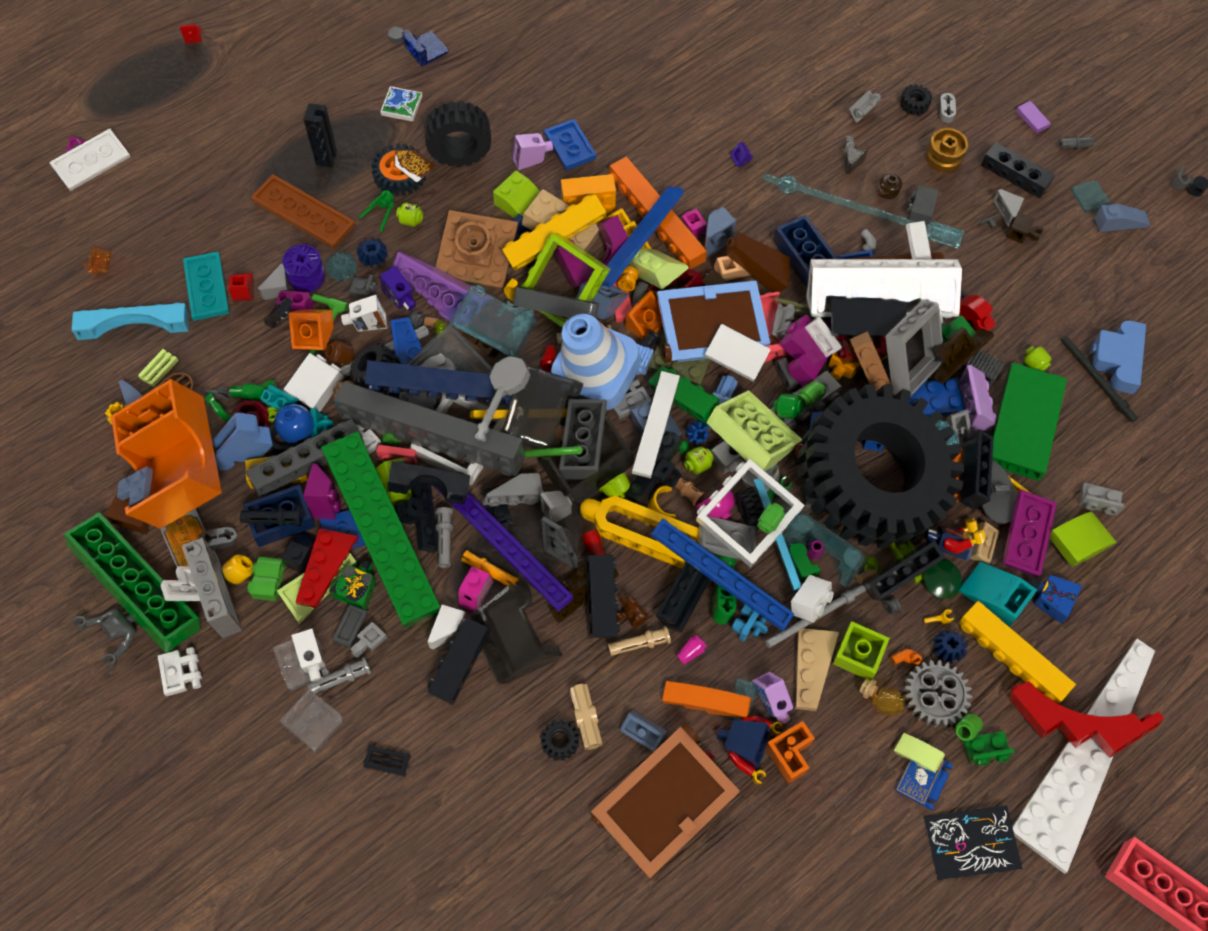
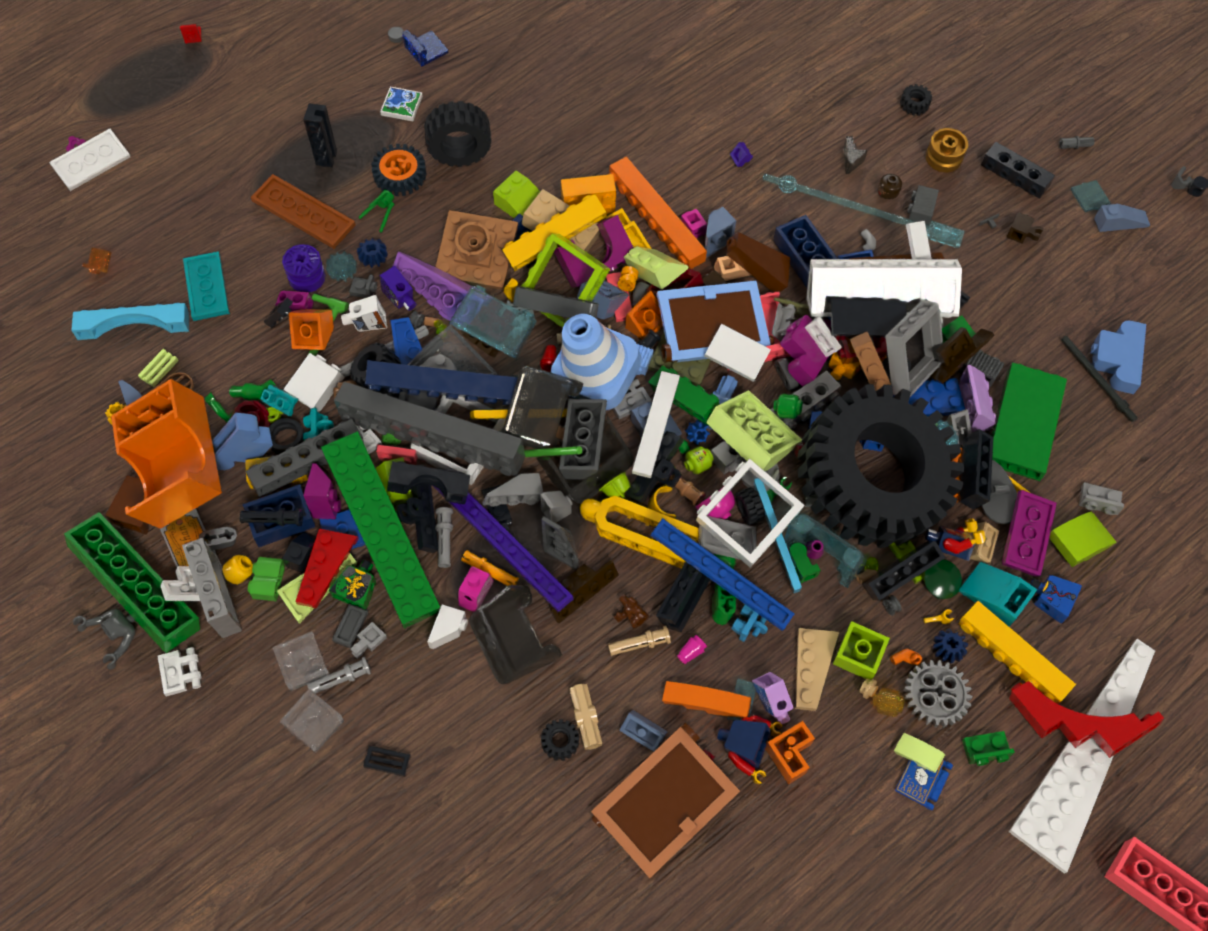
(136, 486): sand blue plate -> none
(221, 392): dark grey hand -> none
(241, 287): red brick -> none
(274, 284): light grey slope -> none
(294, 423): blue cylinder -> none
(306, 646): white torso -> none
(339, 353): reddish brown head -> none
(409, 214): lime head -> none
(413, 164): sticker -> none
(459, 661): black brick -> none
(507, 378): light grey piece -> none
(529, 150): lavender torso -> none
(570, 144): blue plate -> none
(593, 543): red cone -> none
(601, 596): black brick -> none
(642, 234): blue tile -> none
(771, 518): bright green brick -> none
(812, 393): bright green brick -> none
(812, 598): white brick -> none
(846, 598): light grey bar -> none
(864, 105): light grey hinge -> none
(943, 107): light grey beam -> none
(969, 727): bright green brick -> none
(972, 842): black sticker -> none
(978, 310): red brick -> none
(1008, 205): light grey slope -> none
(1033, 117): medium lavender tile -> none
(1037, 358): lime head -> none

